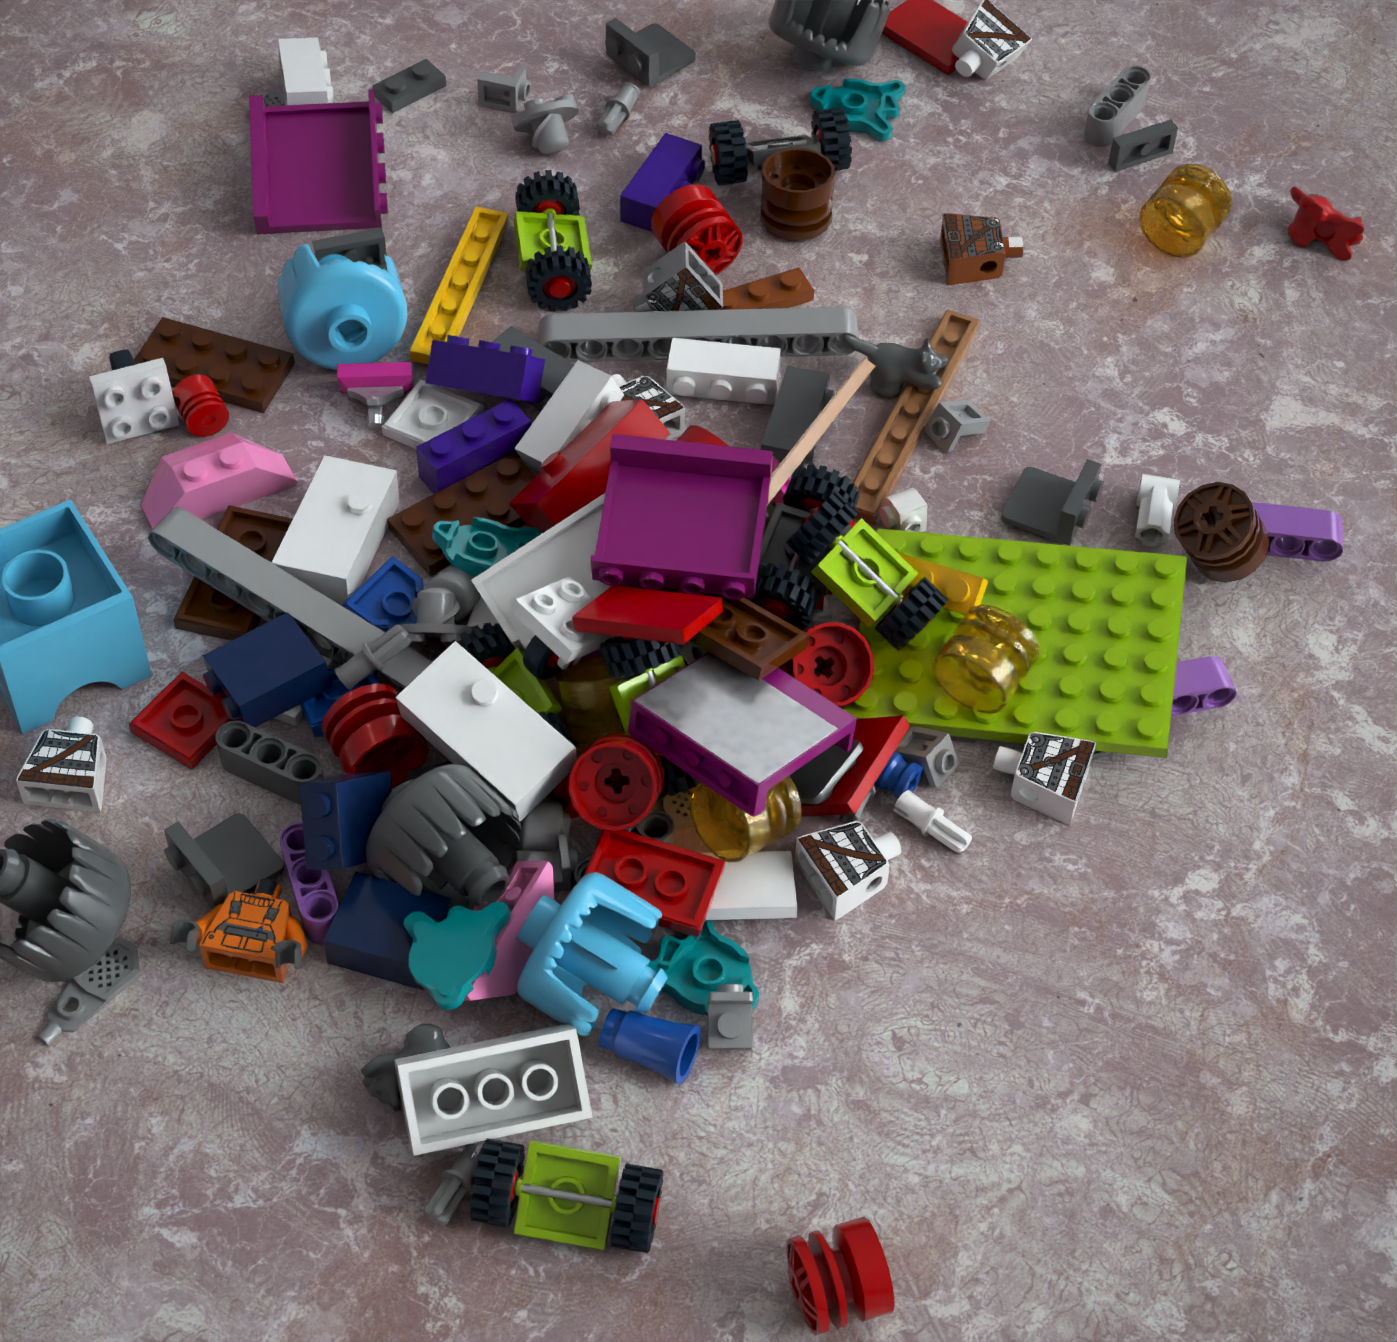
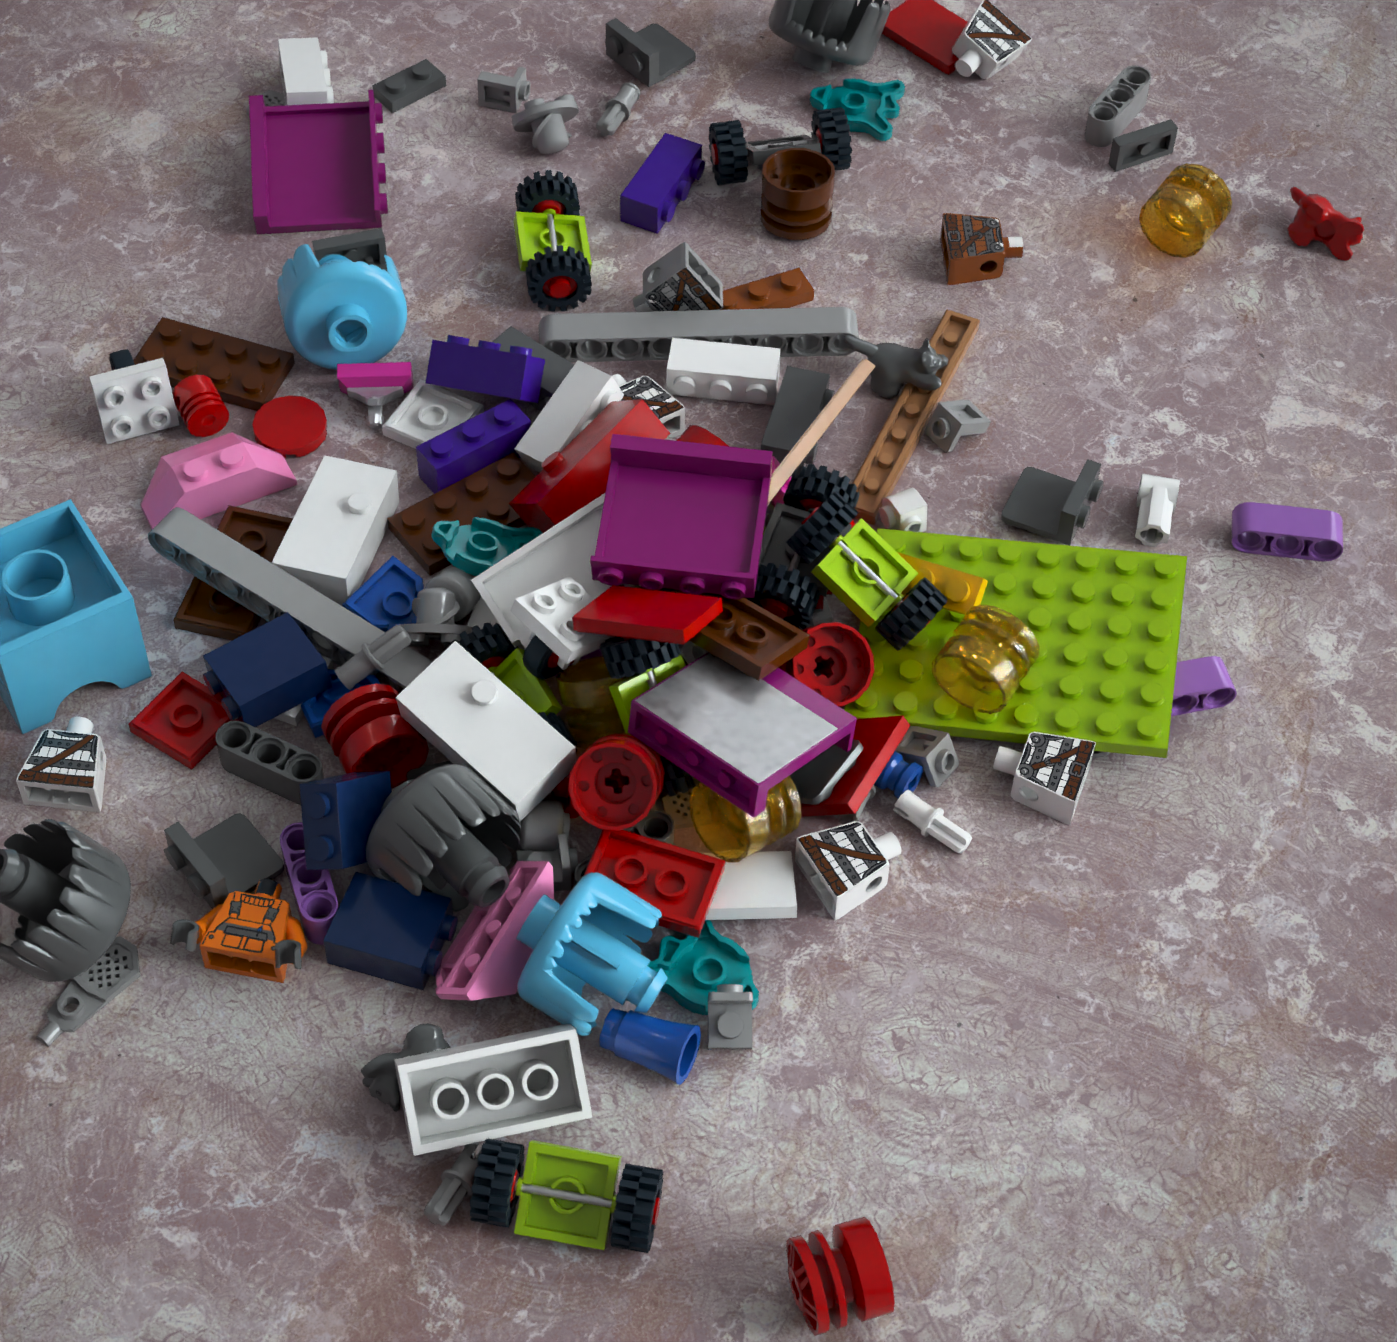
(290, 425): none -> red tile
(454, 951): teal tile -> none
(461, 281): yellow plate -> none
(701, 221): red wheel -> none
(1221, 532): reddish brown wheel -> none

